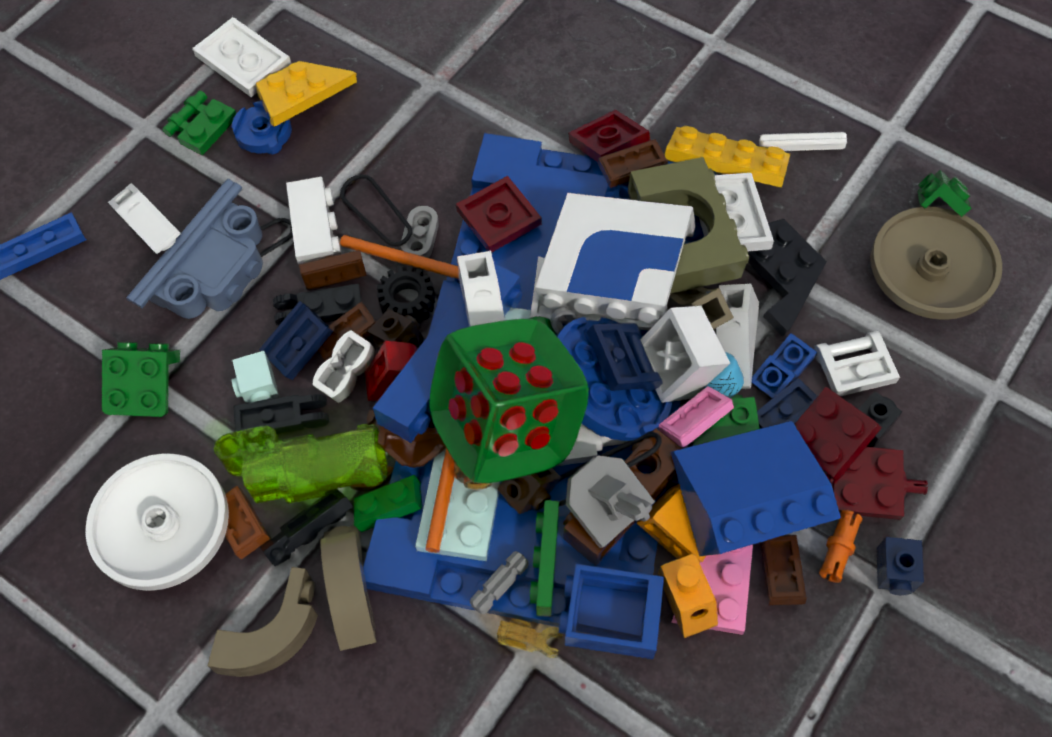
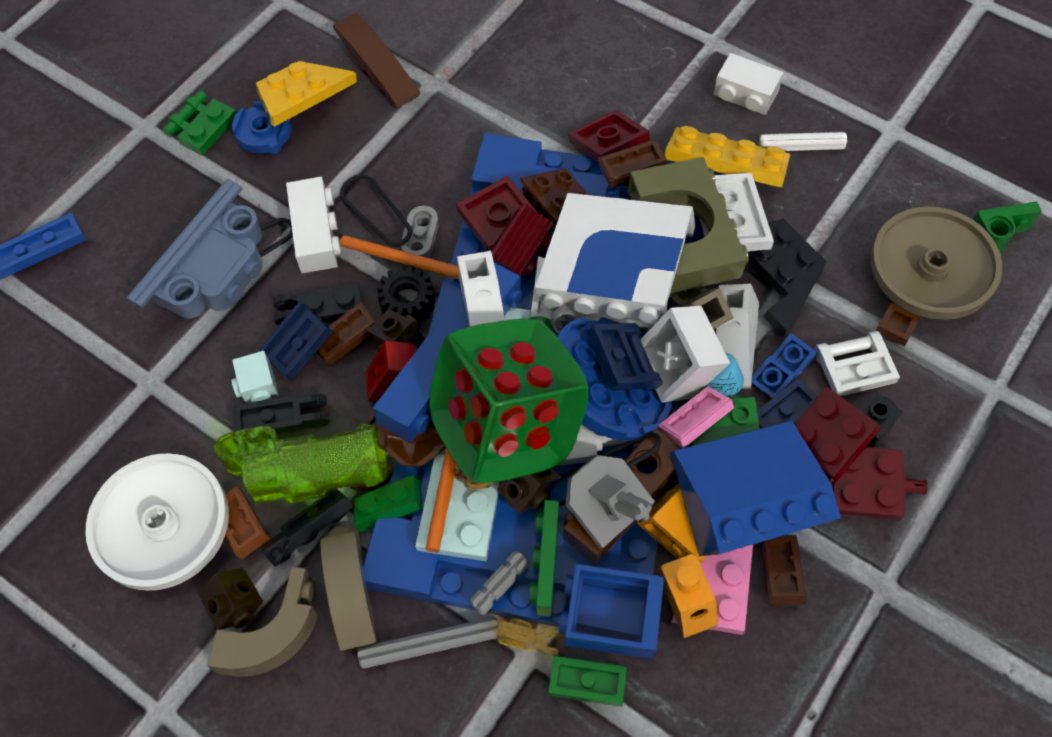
(137, 379): green bracket -> none
(145, 219): white slope -> none
(231, 599): none -> dark brown brick
(240, 55): white plate -> none
(332, 269): reddish brown plate -> none
(349, 359): white brick -> none
(376, 60): none -> reddish brown slope
(428, 642): none -> light grey axle
(521, 241): none -> dark red brick
(549, 190): none -> reddish brown hinge
(587, 681): none -> green plate
(748, 83): none -> white brick
(840, 546): orange pin -> none
(898, 324): none -> reddish brown plate
(900, 565): dark blue brick -> none
(950, 190): green bracket -> none
(1005, 221): none -> green plate

